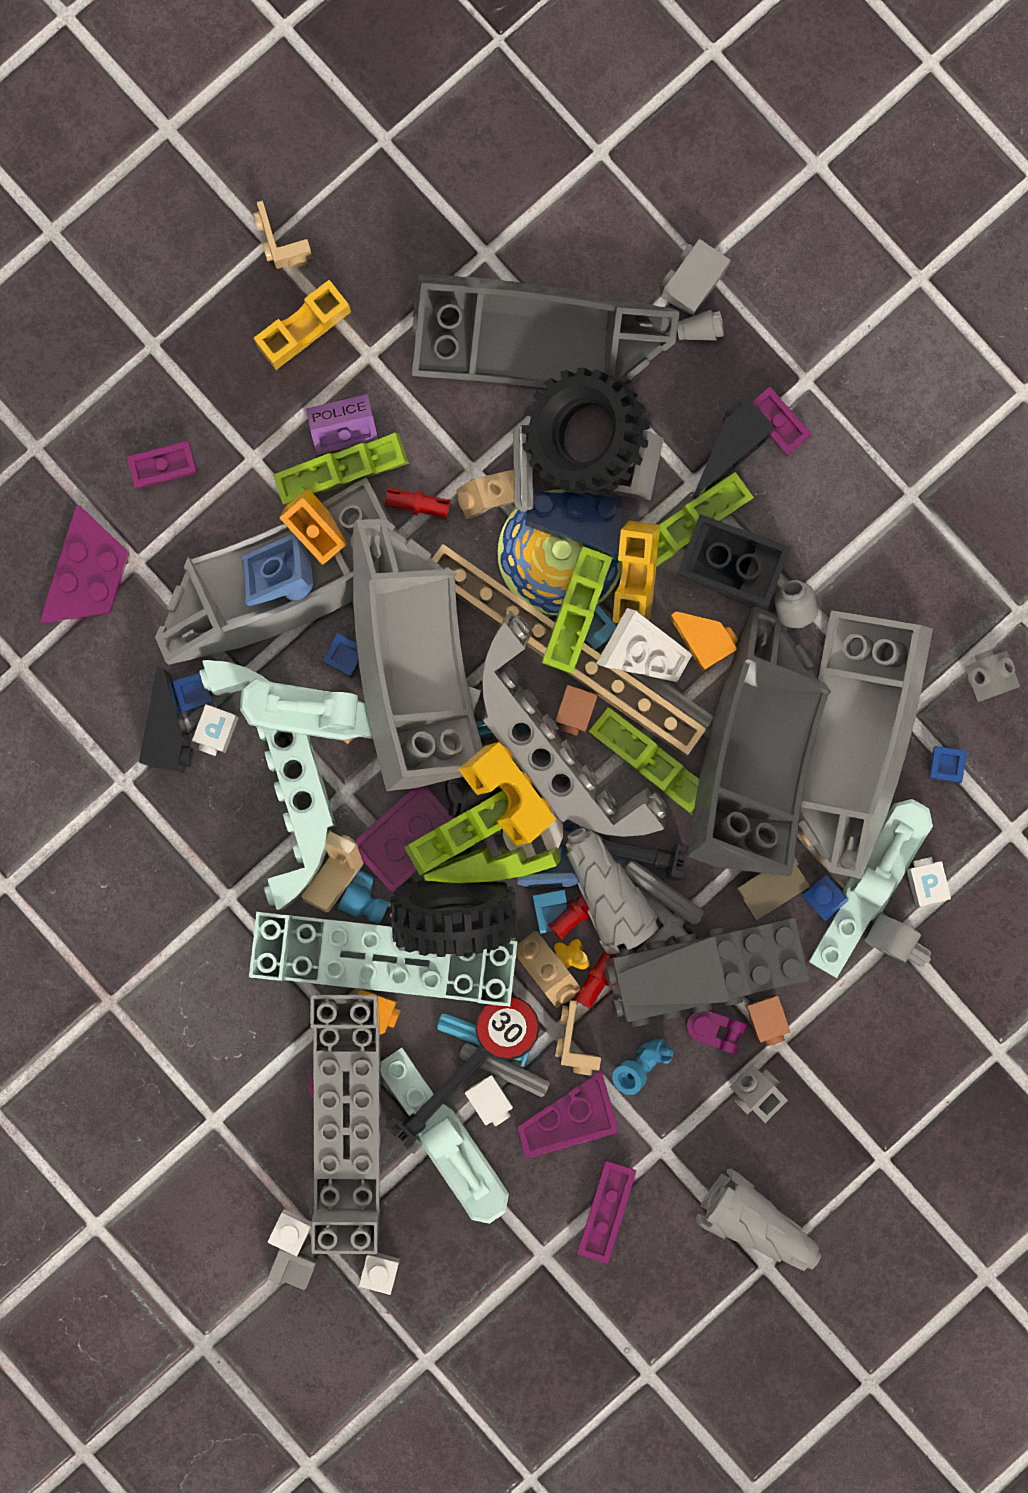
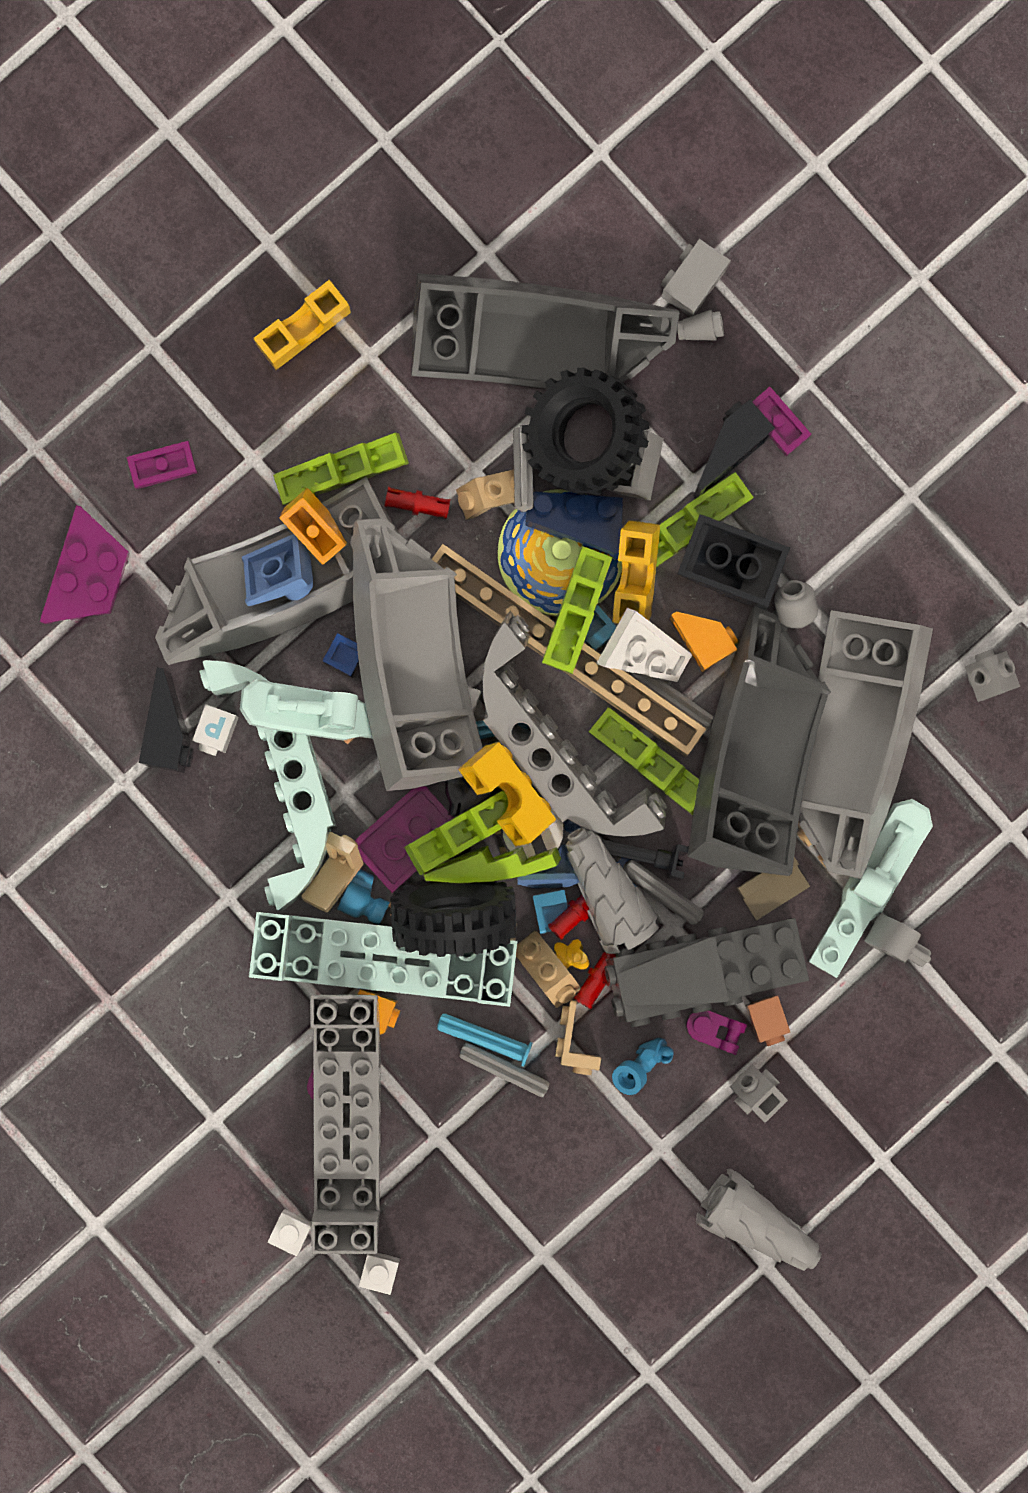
(191, 693): blue plate -> none
(291, 255): tan bracket -> none
(292, 1269): light grey panel -> none
(341, 424): medium lavender panel -> none
(448, 1143): light aqua piece -> none
(489, 1101): white brick -> none
(502, 1033): piece -> none
(570, 1121): magenta wing -> none
(575, 711): nougat brick -> none
(606, 1211): magenta plate -> none
(825, 897): blue plate -> none
(928, 882): white brick -> none
(947, 764): blue plate -> none

